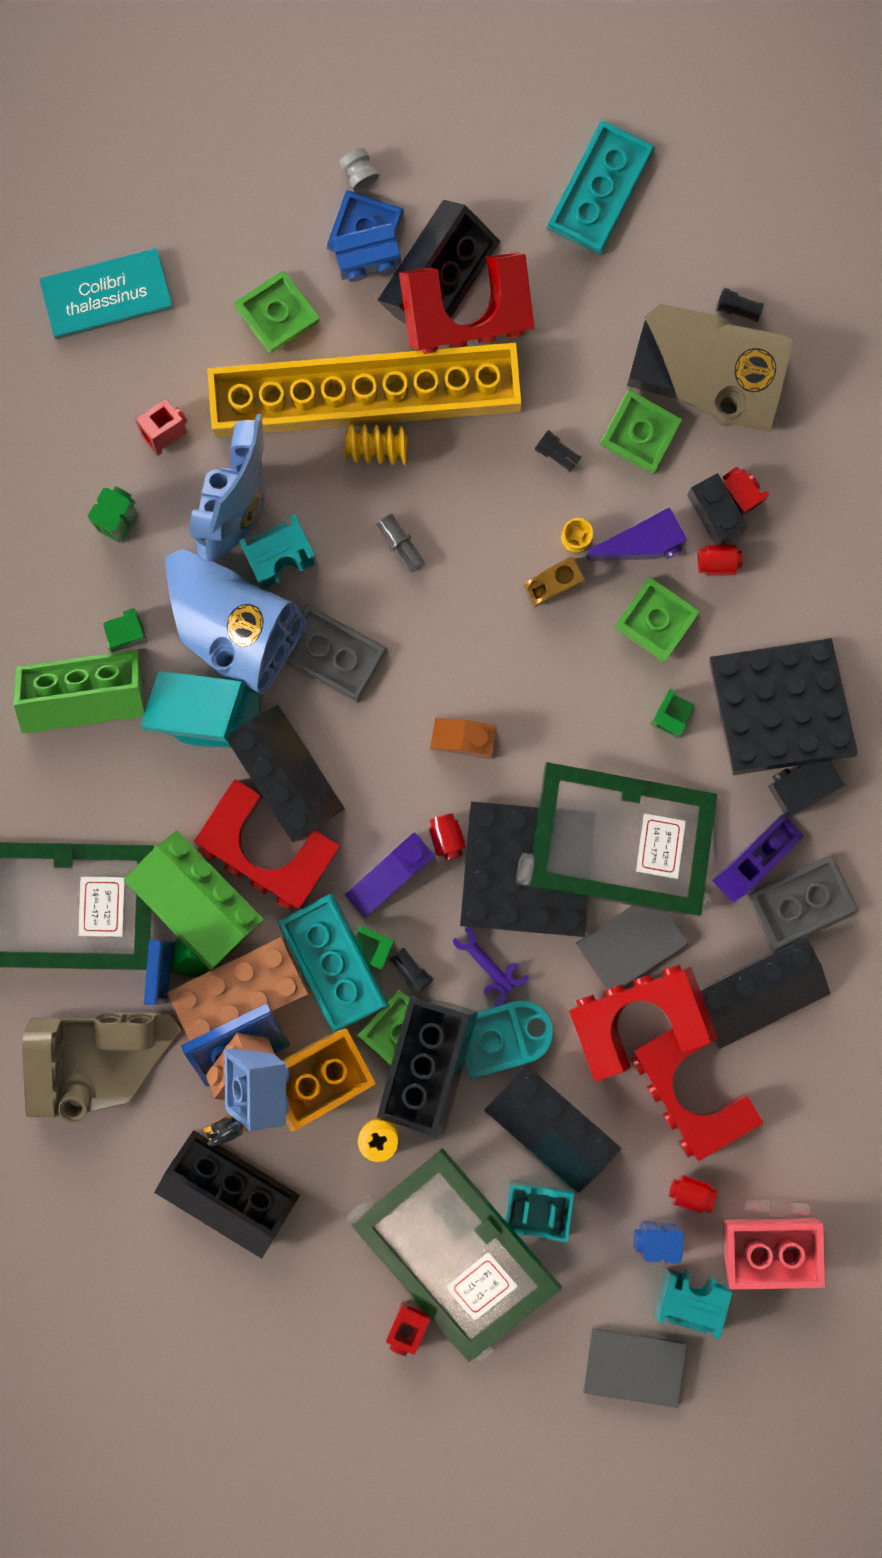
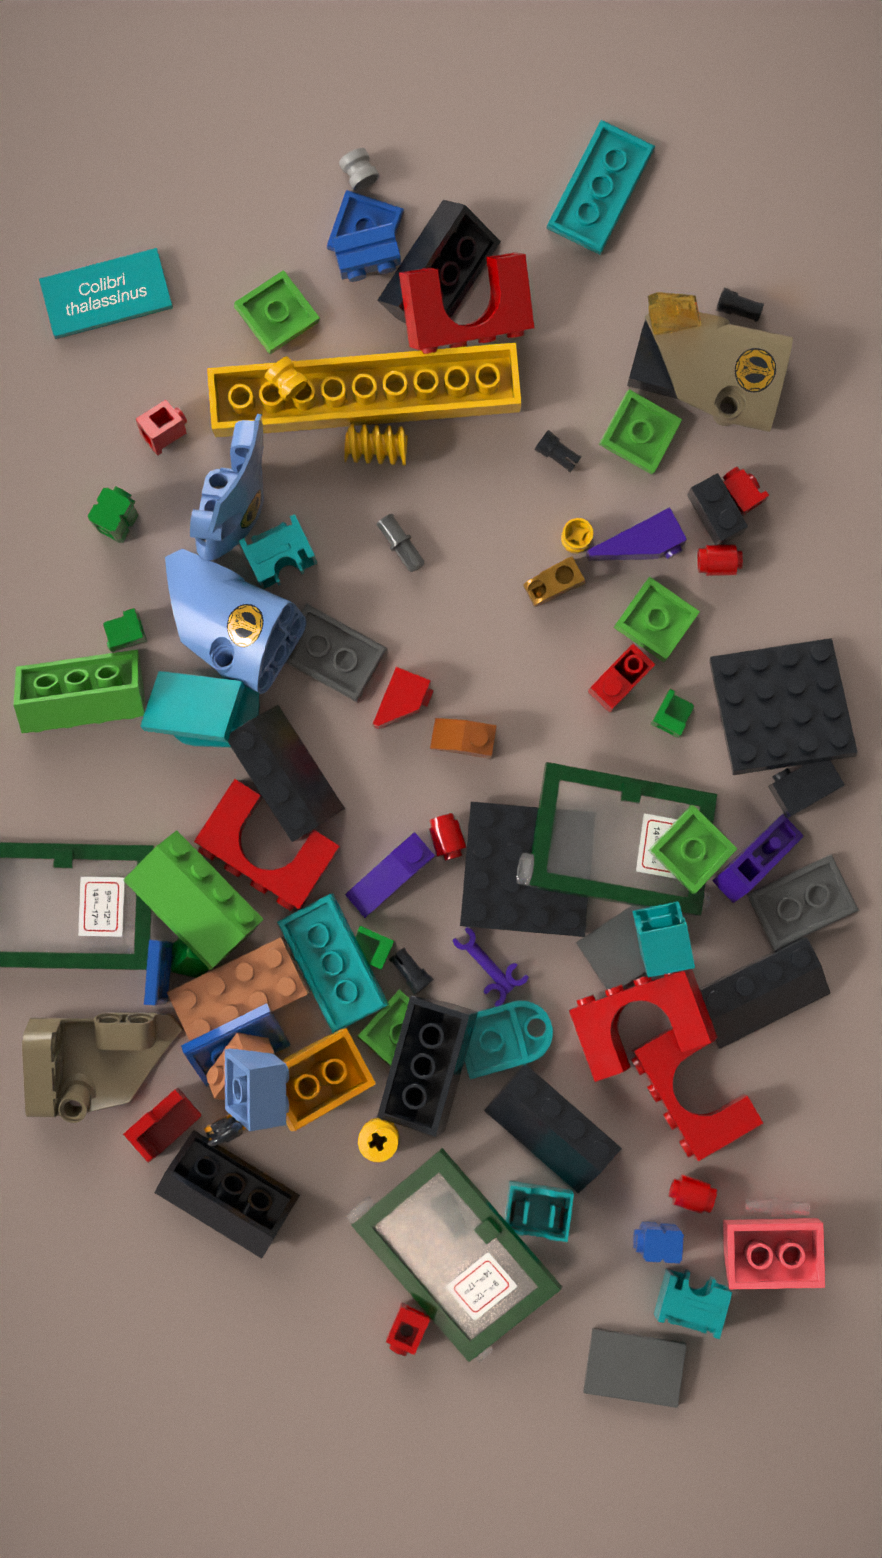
(162, 1125): none -> red panel
(286, 378): none -> yellow wheel
(403, 698): none -> red slope
(621, 677): none -> red slope
(663, 939): none -> teal piece
(673, 312): none -> clear yellow slope
(692, 849): none -> bright green plate

